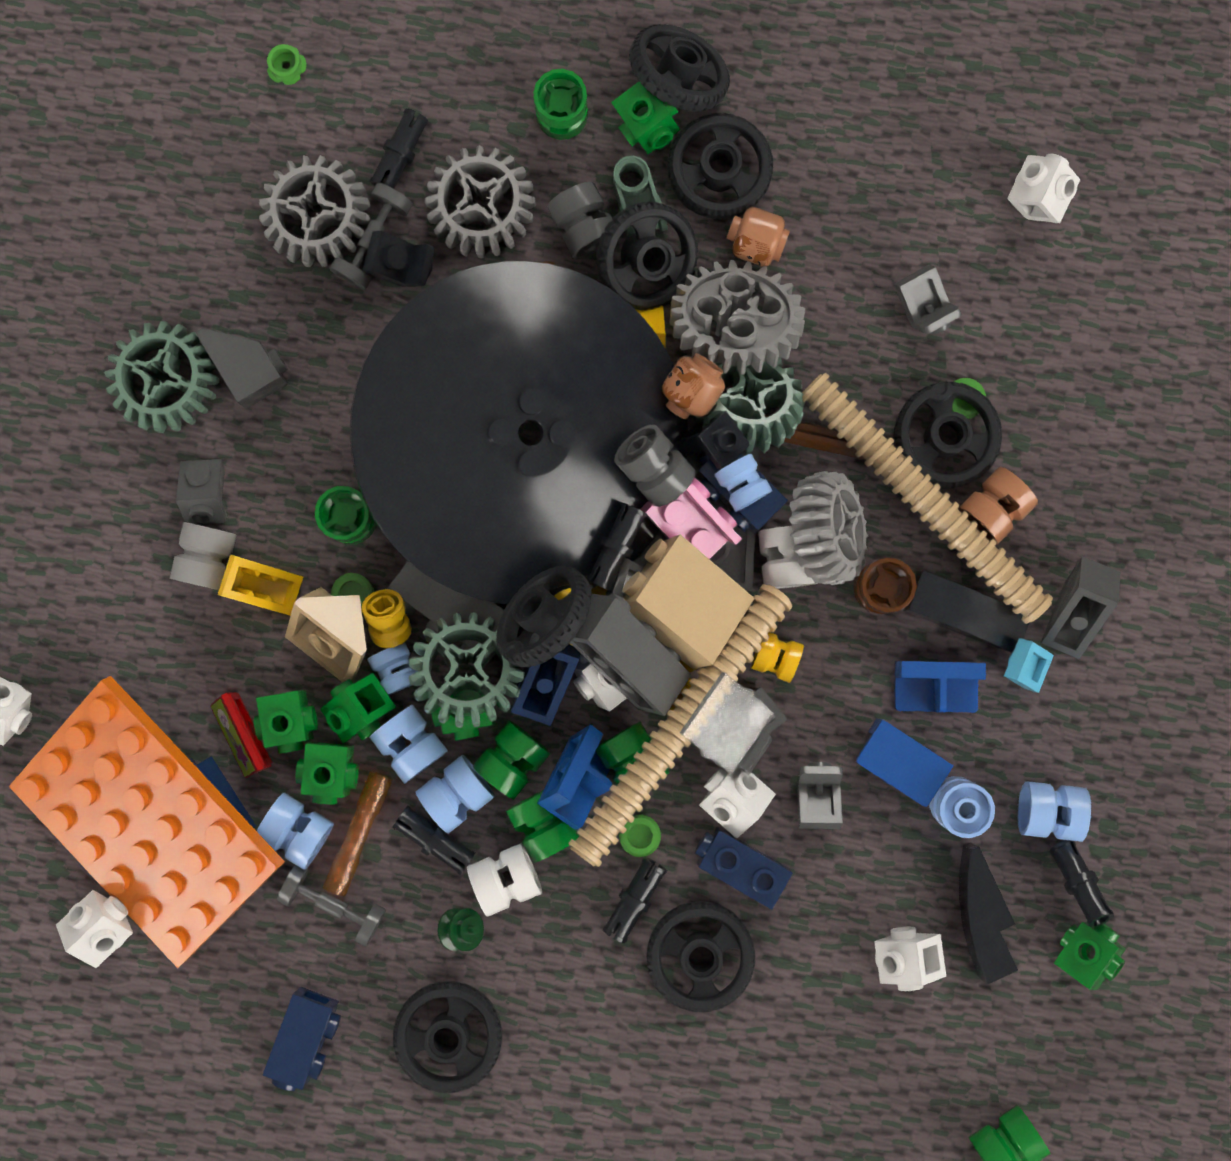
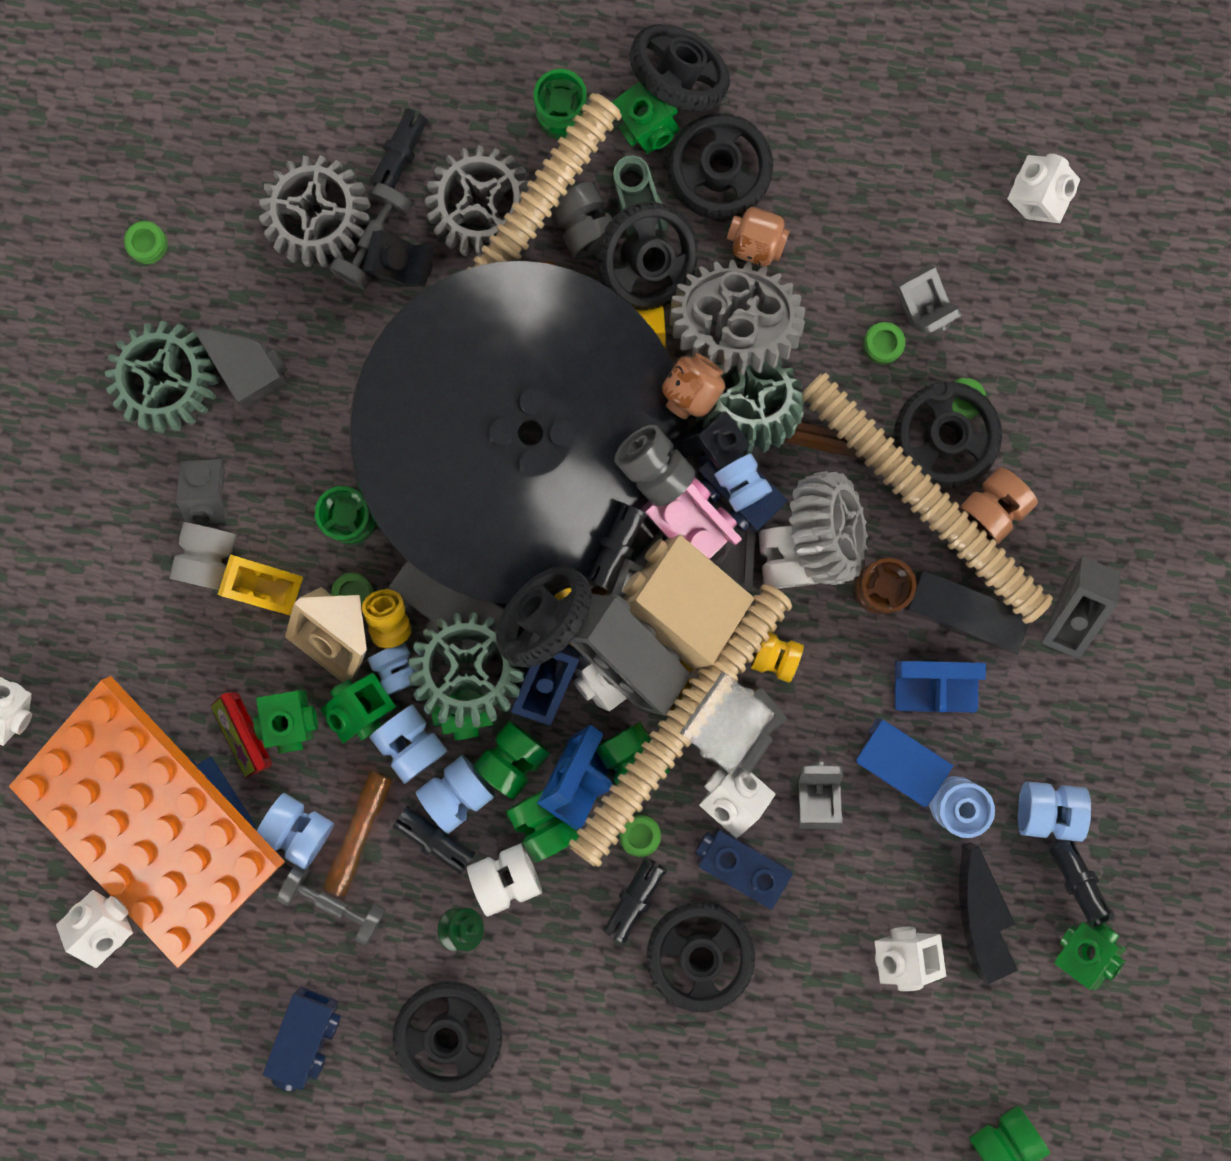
(145, 242): none -> bright green tile
(280, 55): bright green plate -> none
(338, 760): green brick -> none
(551, 181): none -> tan piece
(884, 343): none -> bright green tile
(1028, 665): medium azure plate -> none

